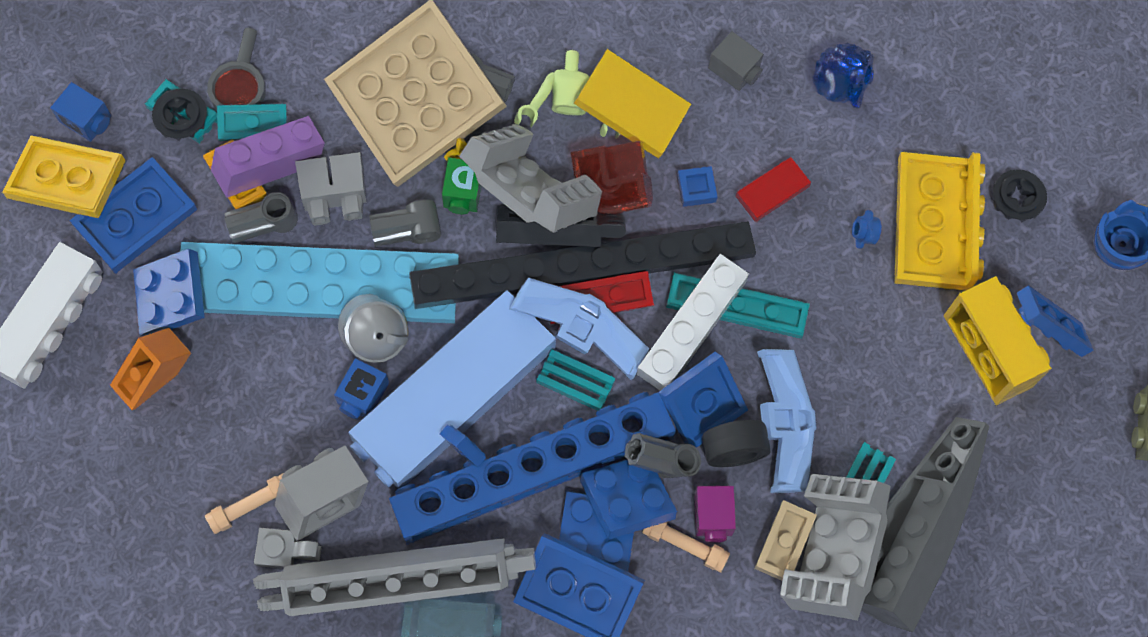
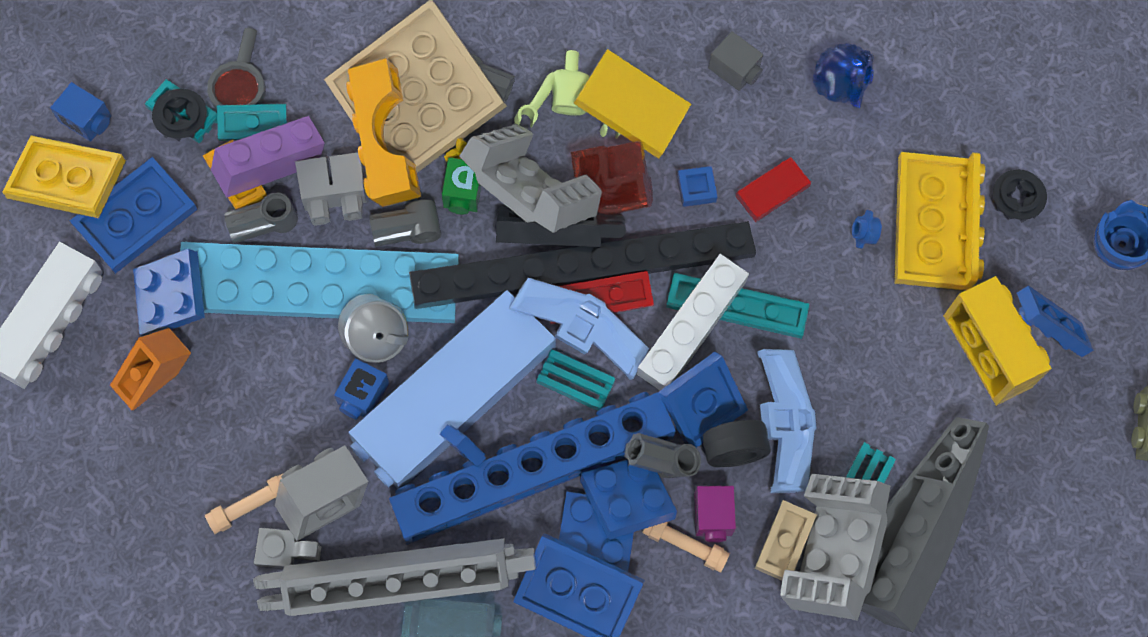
(375, 92): none -> light orange arch

